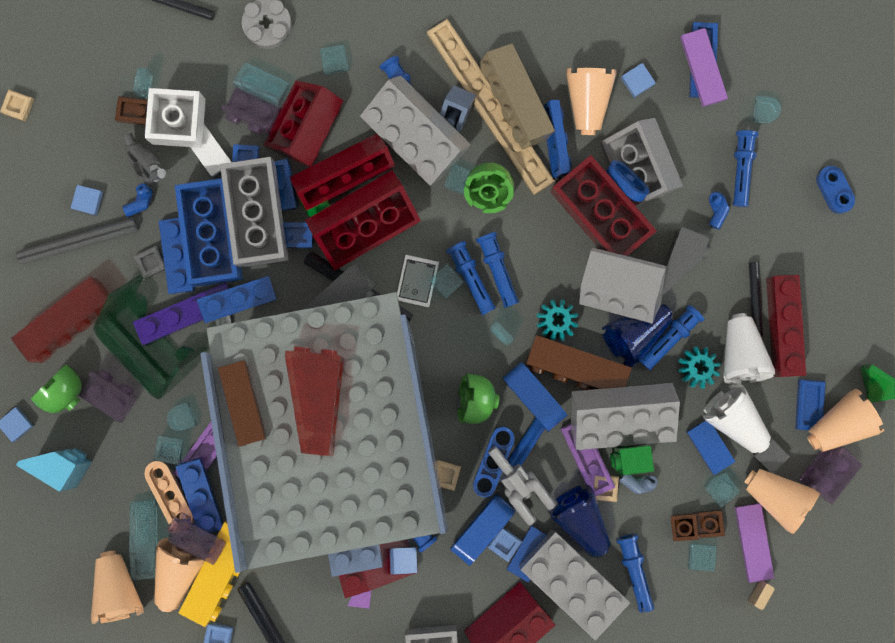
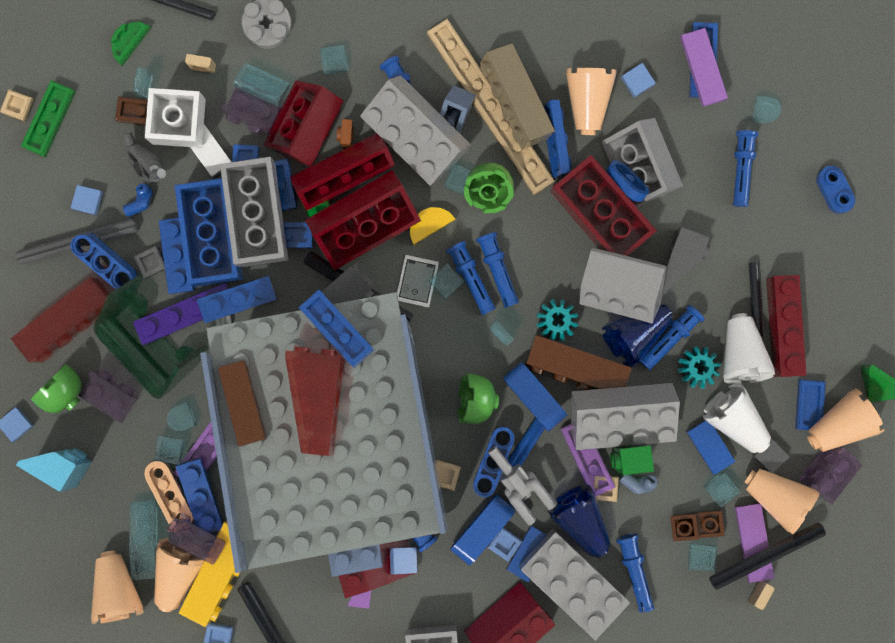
(48, 118): none -> green tile
(92, 257): none -> blue beam
(126, 40): none -> green tile
(200, 63): none -> tan tile
(336, 329): none -> blue plate
(345, 133): none -> dark orange plate
(431, 221): none -> yellow tile
(720, 209): blue arm -> none
(767, 555): none -> black axle

